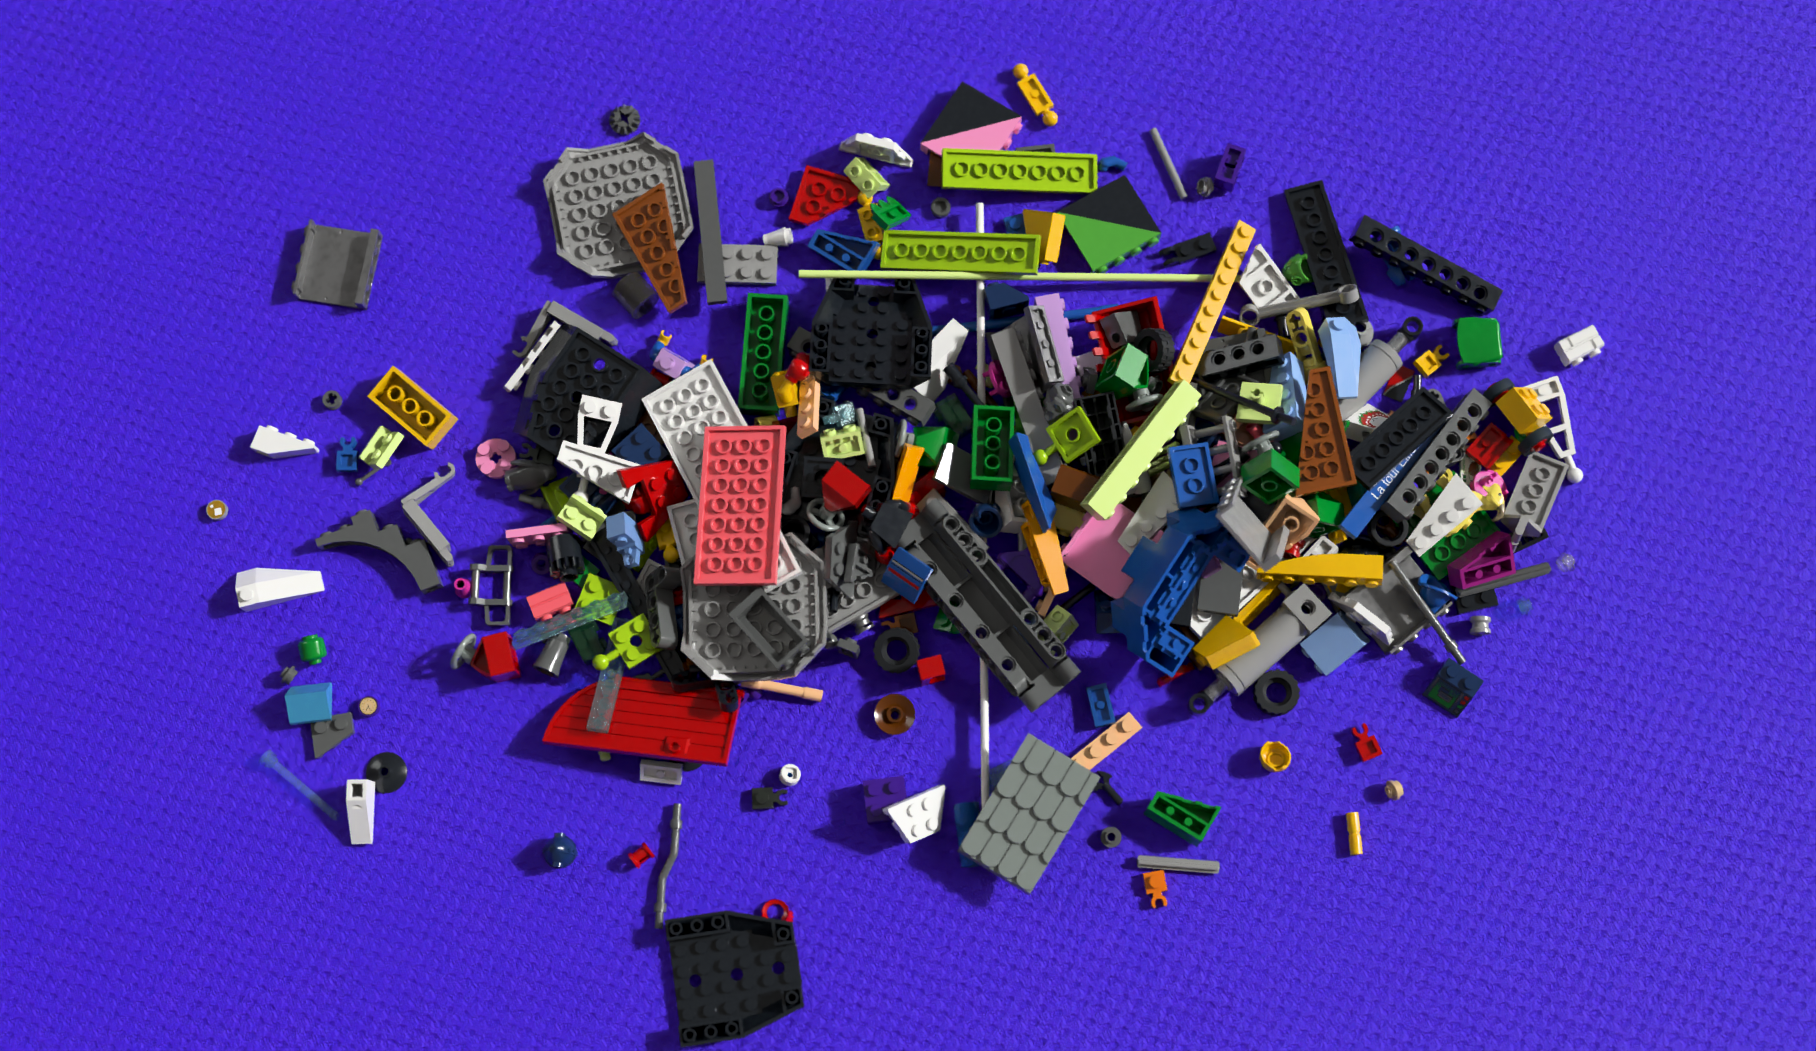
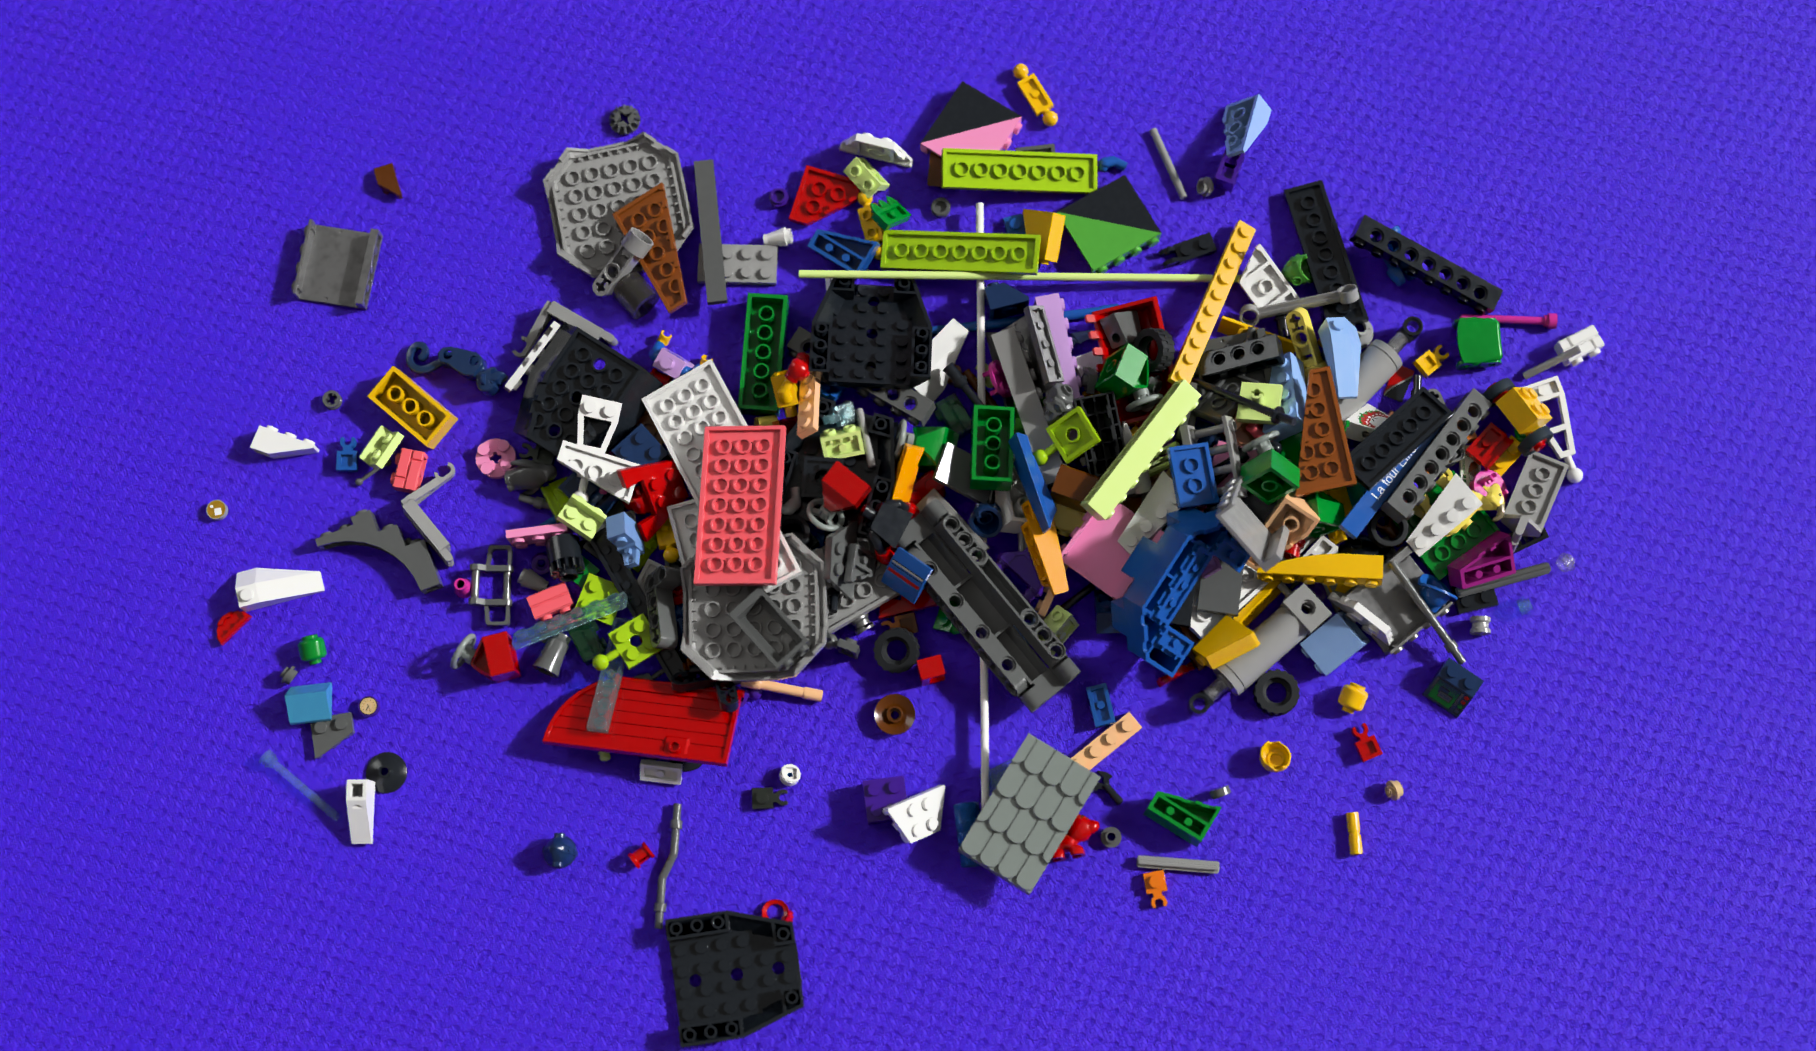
(230, 625): none -> red tile
(387, 180): none -> reddish brown slope
(409, 470): none -> coral brick
(462, 362): none -> dark blue animal
(532, 580): none -> light grey cone
(634, 246): none -> light grey beam
(1079, 337): none -> medium blue bar
(1079, 832): none -> red animal
(1219, 792): none -> dark grey tile
(1244, 123): none -> light blue wedge
(1352, 697): none -> yellow head
(1549, 320): none -> dark pink piece
(1551, 362): none -> light grey bar

